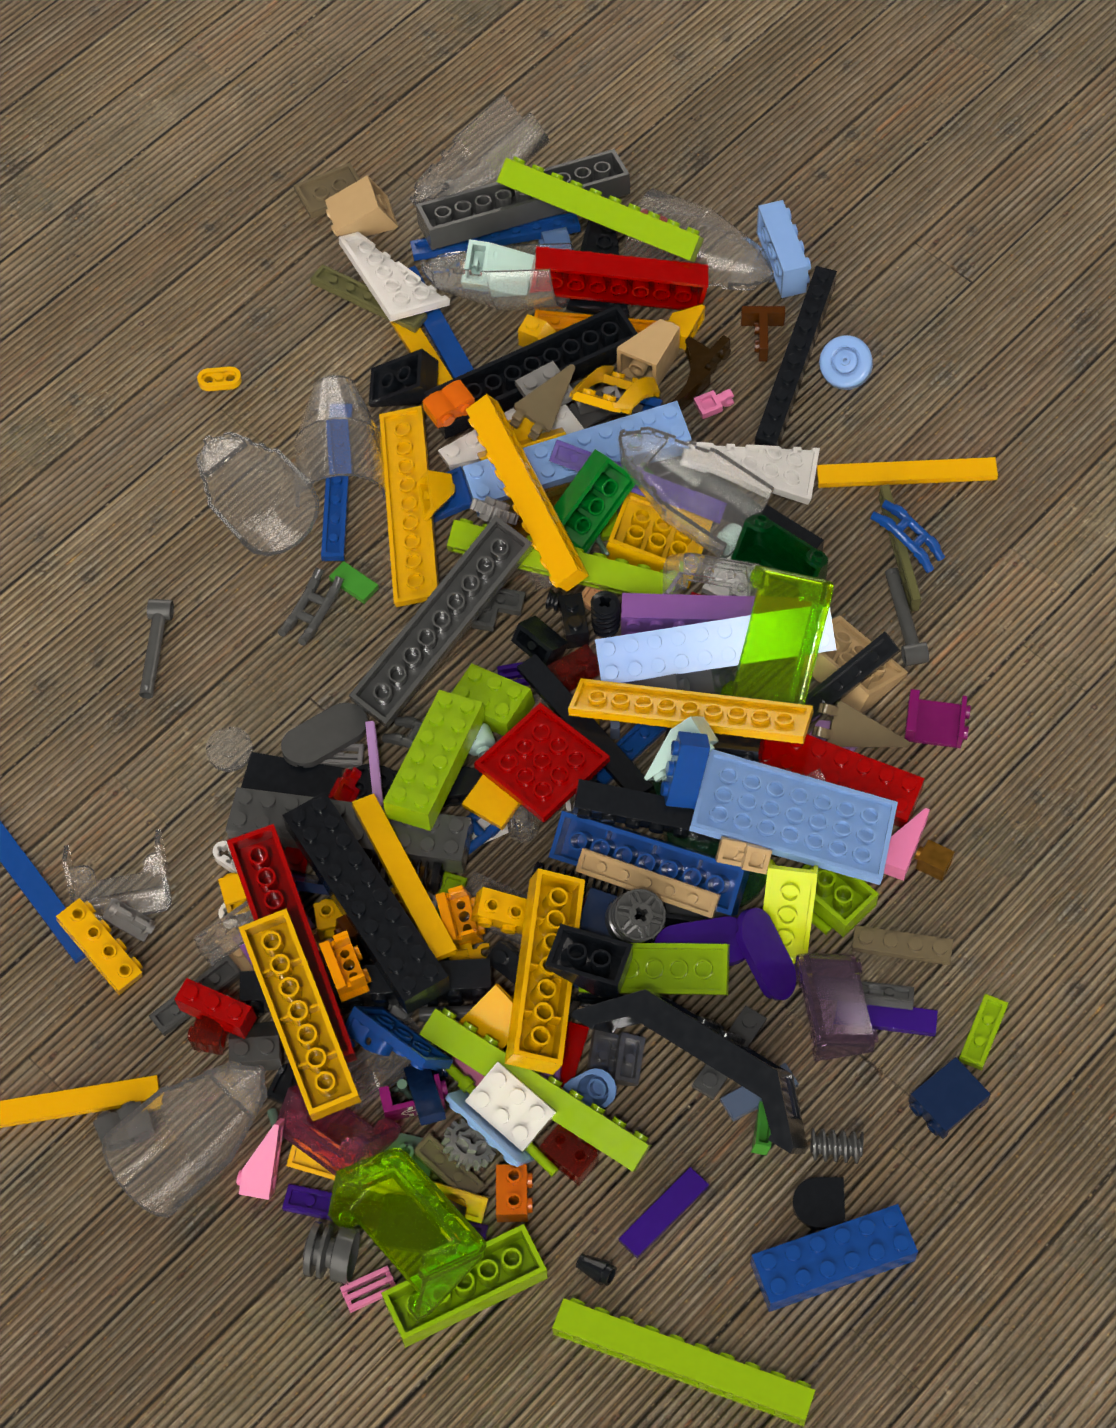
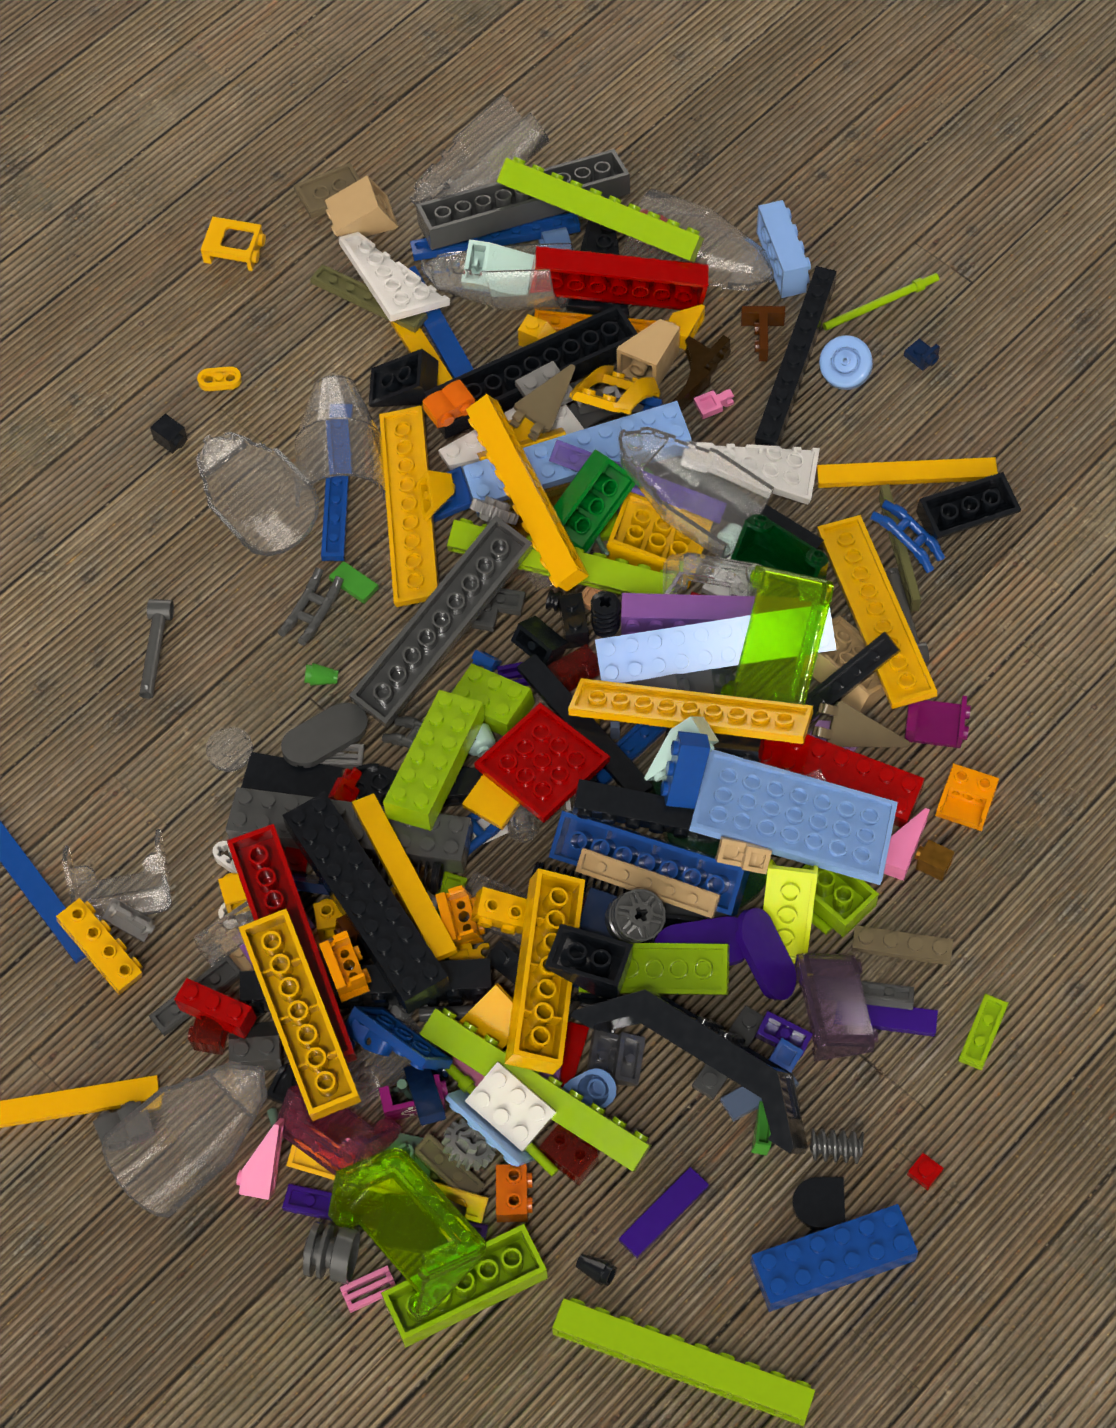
(169, 433): none -> black brick
(212, 242): none -> yellow window
(320, 675): none -> bright green cone
(374, 762): lavender tile -> none
(486, 660): none -> blue tile
(774, 1028): none -> dark purple brick
(786, 1055): none -> blue tile
(876, 609): none -> yellow plate
(917, 285): none -> lime bar
(922, 354): none -> dark blue bracket
(925, 1171): none -> red plate
(948, 1098): dark blue panel -> none
(967, 506): none -> black slope
(967, 797): none -> light orange piece

